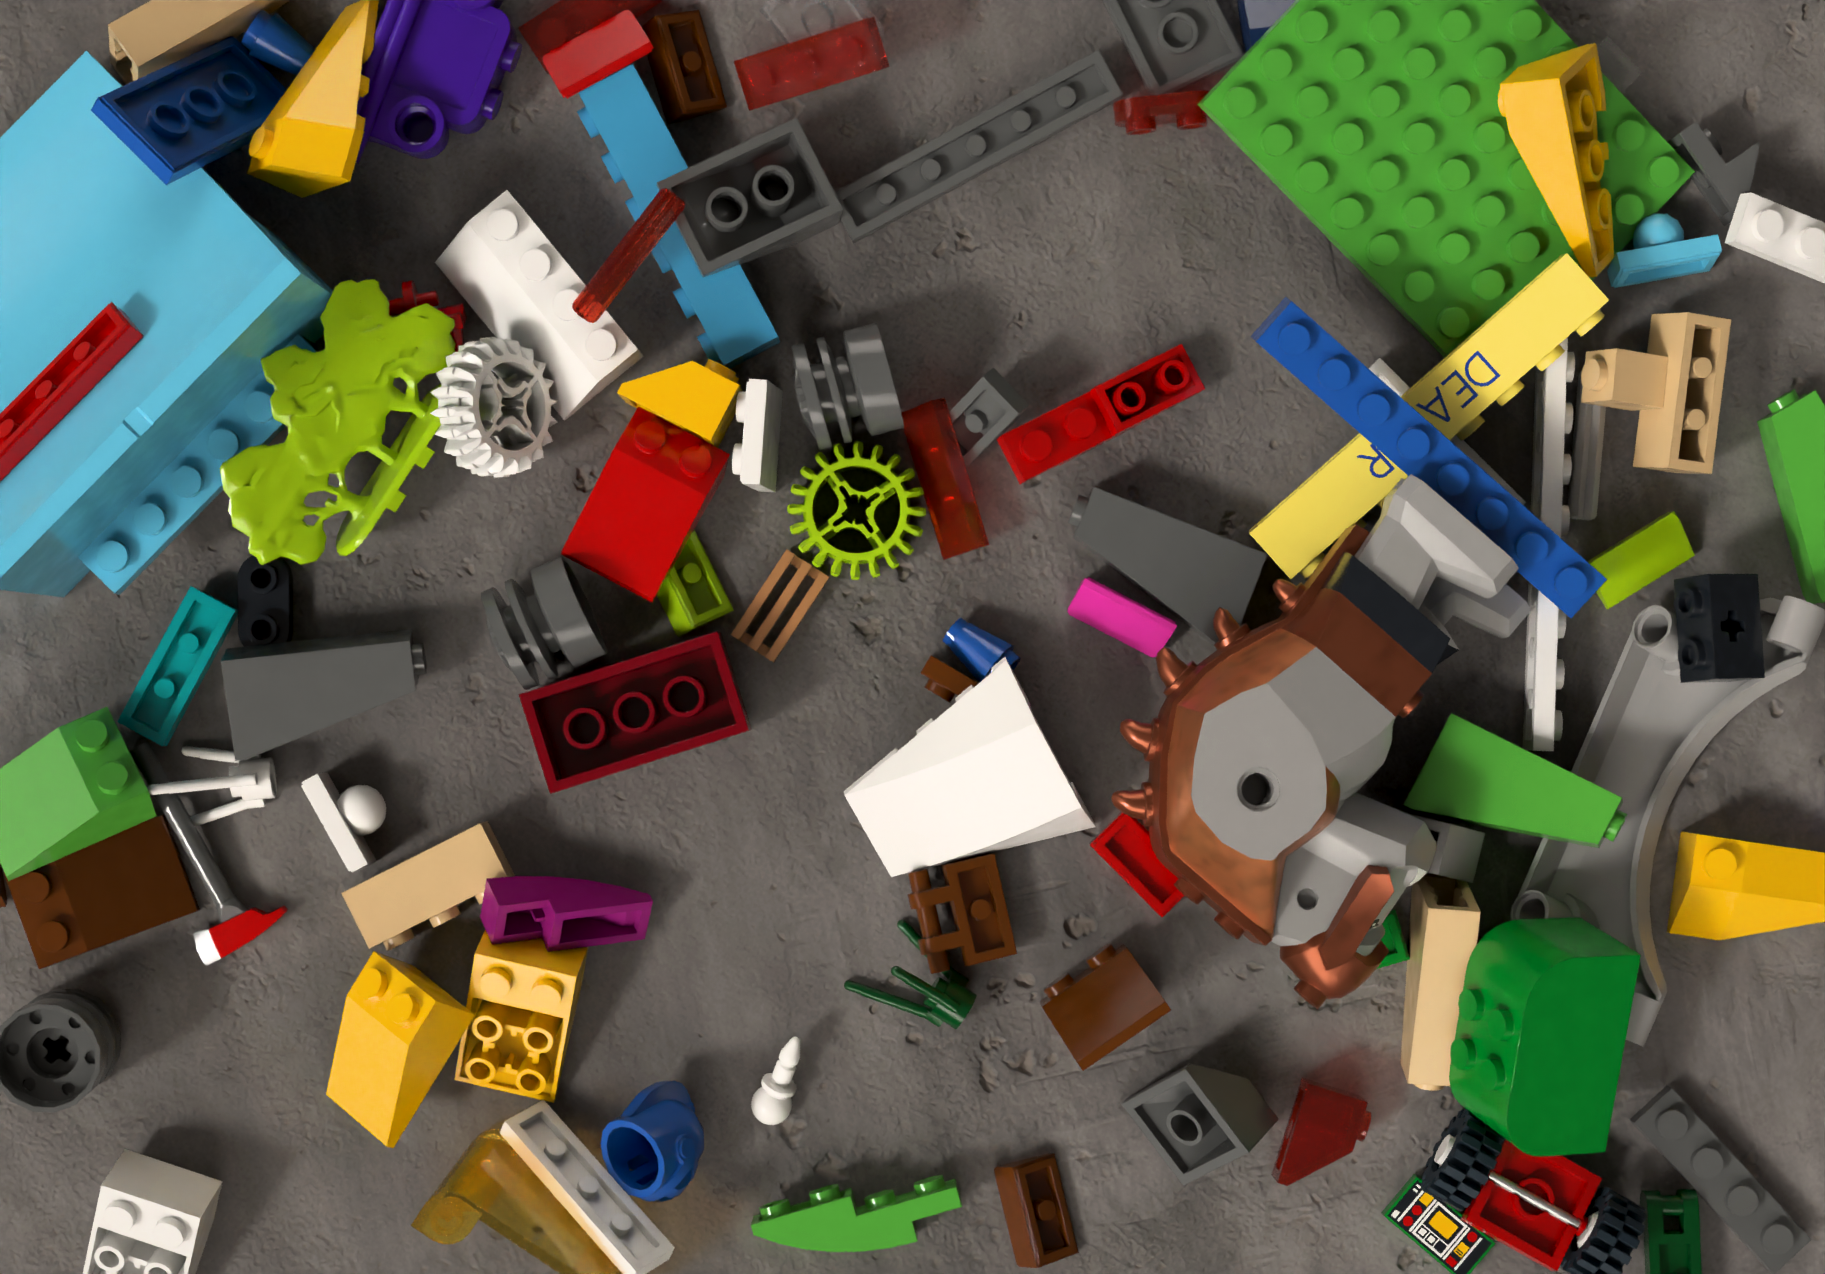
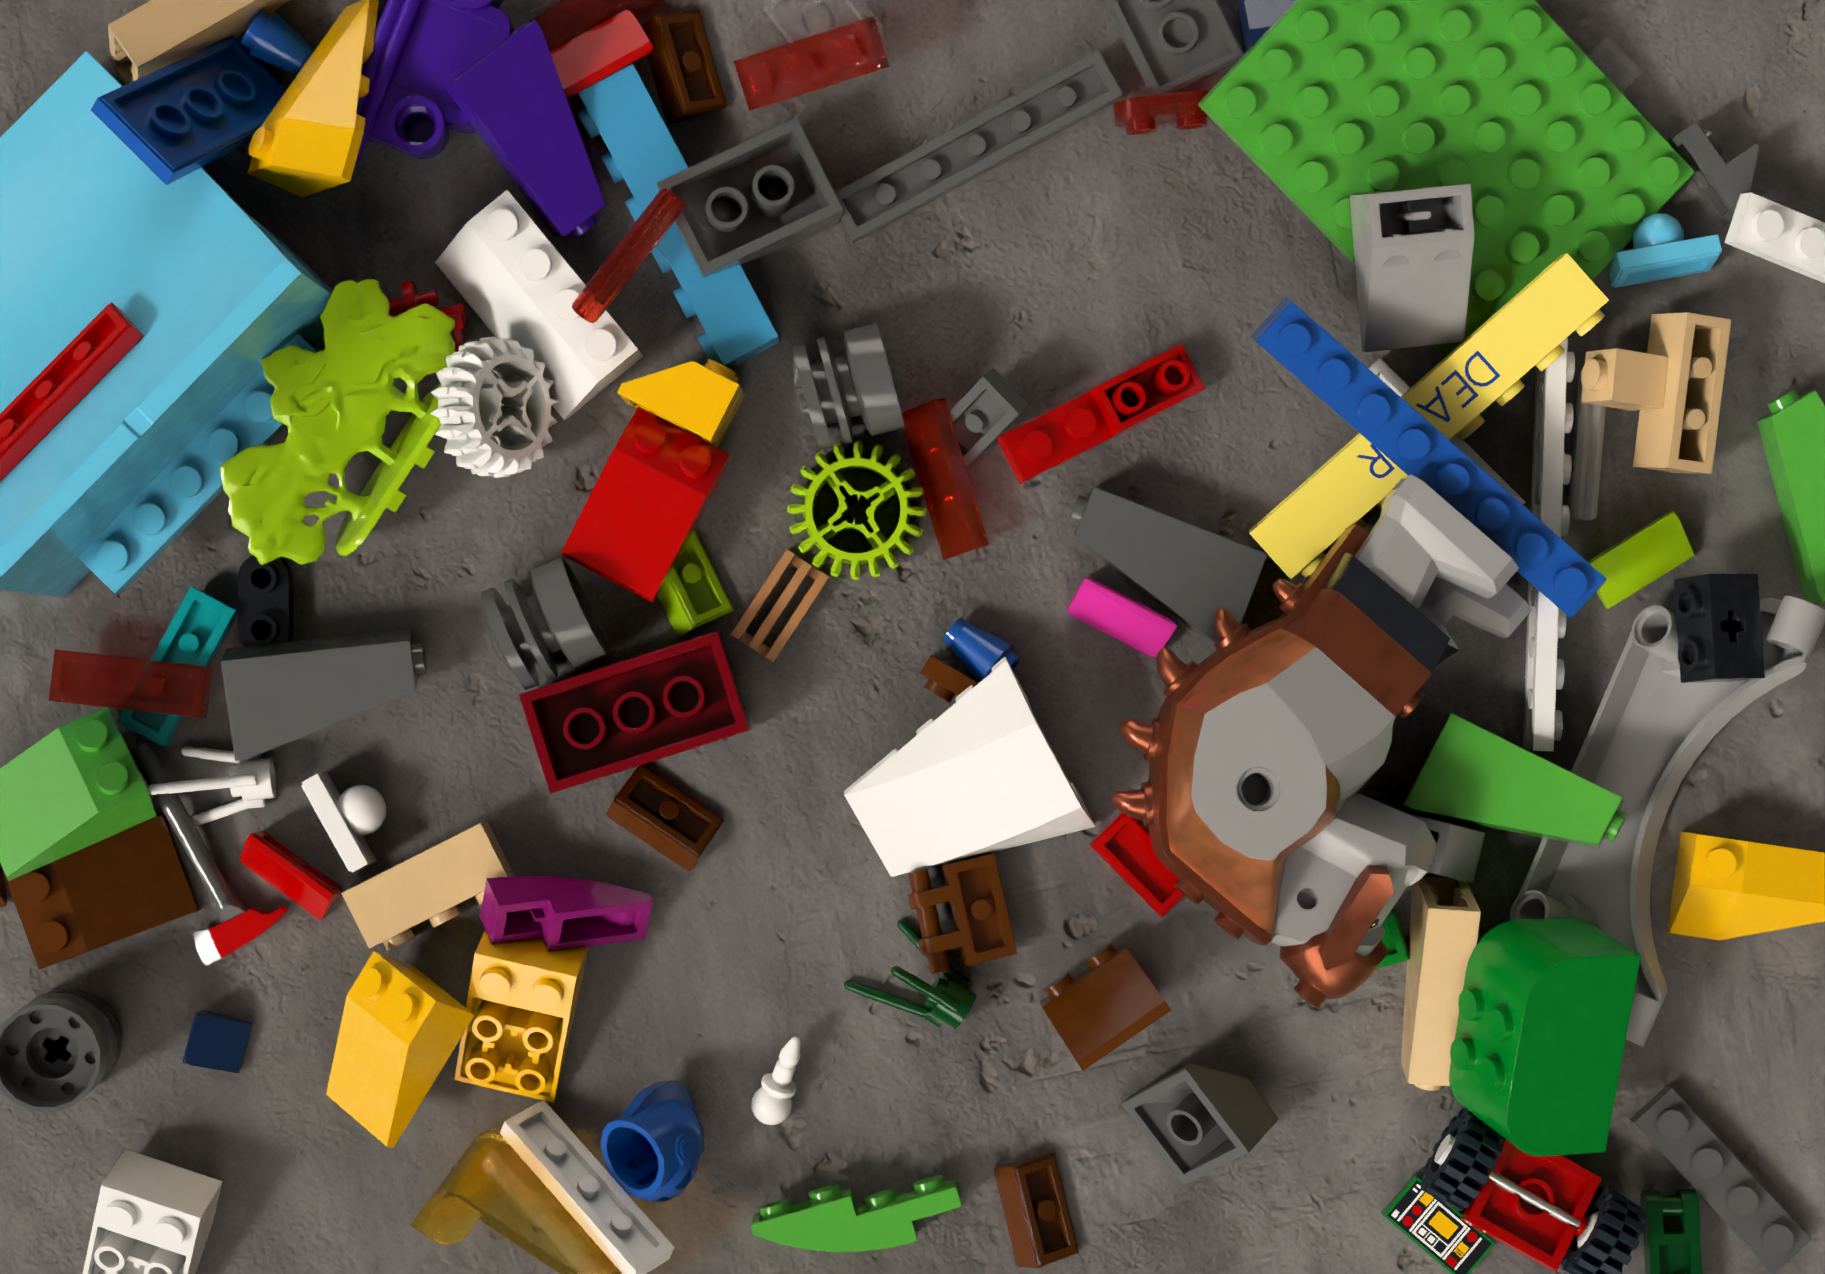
(130, 683): none -> clear red tile
(217, 1042): none -> dark blue slope
(290, 874): none -> red slope
(528, 125): none -> dark purple slope
(664, 817): none -> reddish brown slope
(758, 454): white tile -> none
(1319, 1130): clear red slope -> none
(1412, 265): none -> light grey slope
(1554, 127): yellow wedge -> none

